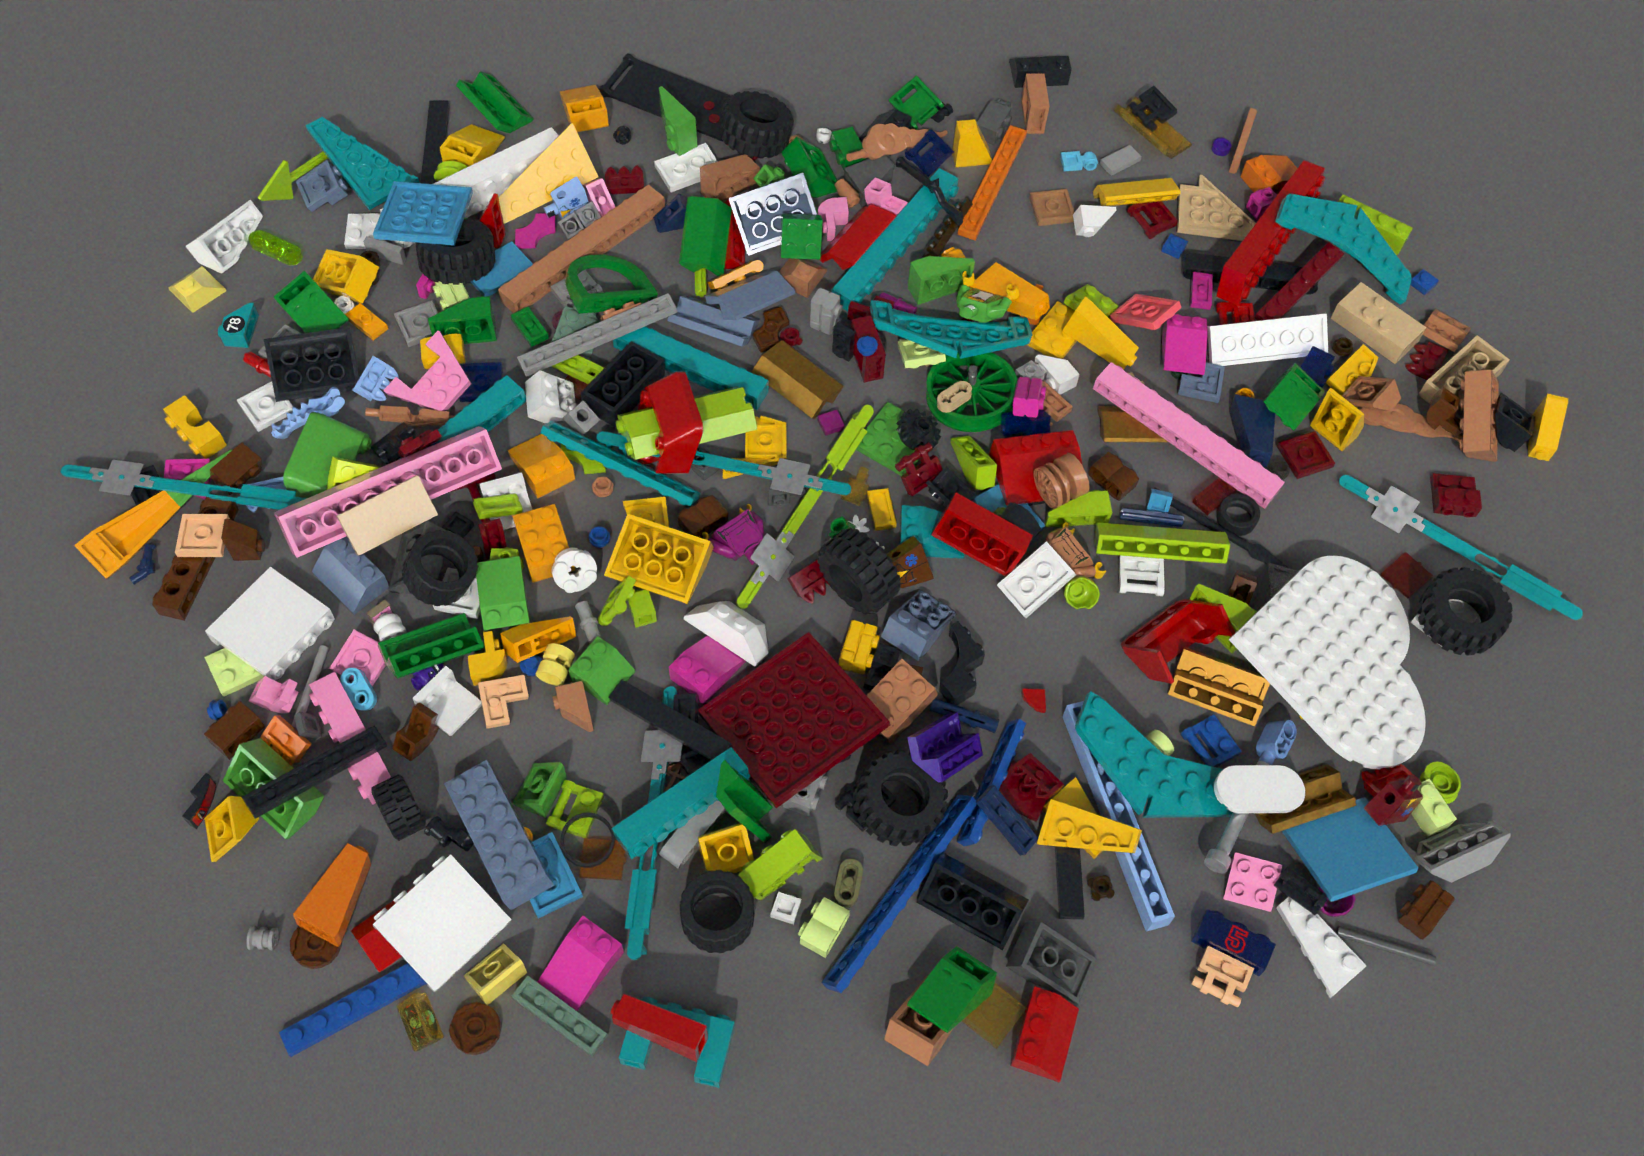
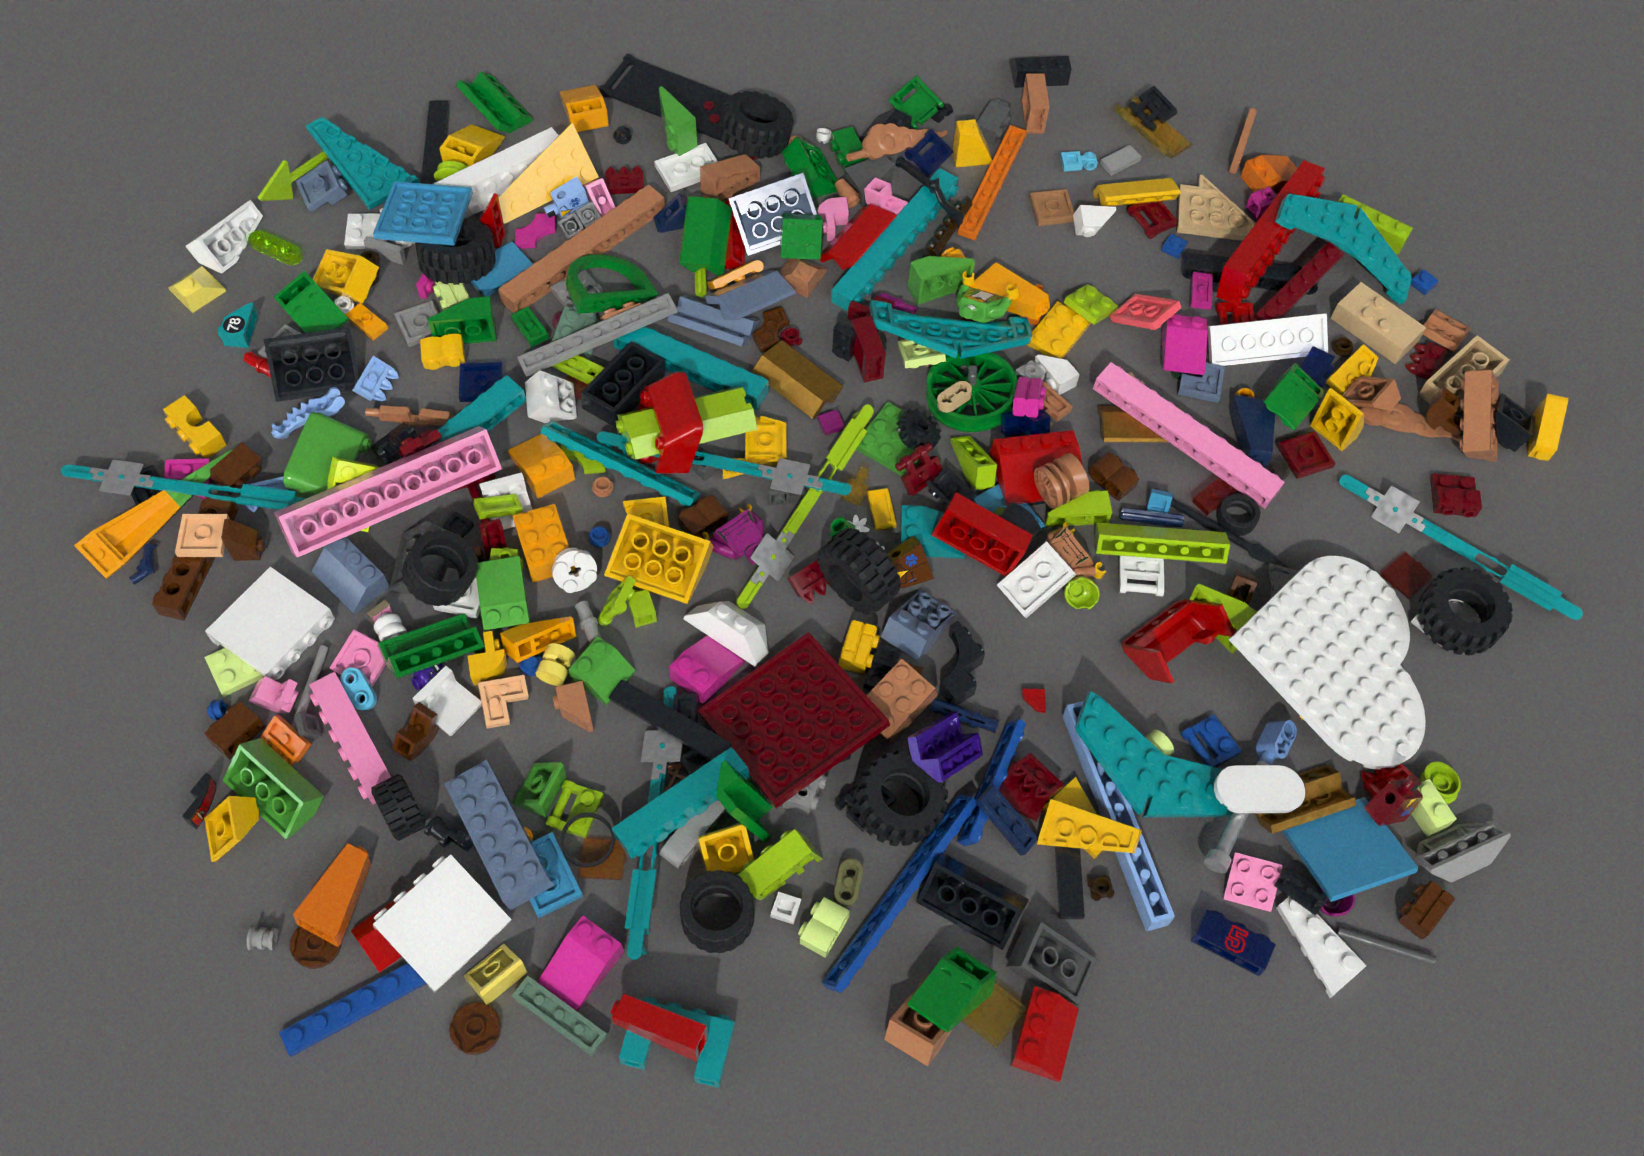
(262, 407): white tile -> none
(314, 772): black tile -> none
(387, 515): tan tile -> none
(419, 1021): clear yellow slope -> none
(439, 385): bright pink wing -> none
(589, 417): light grey brick -> none
(768, 175): bright green brick -> none
(825, 311): light grey brick -> none
(867, 345): blue plate -> none
(1101, 335): yellow slope -> none
(1219, 686): slope -> none
(1221, 146): dark purple tile -> none
(1225, 969): light nougat plate -> none

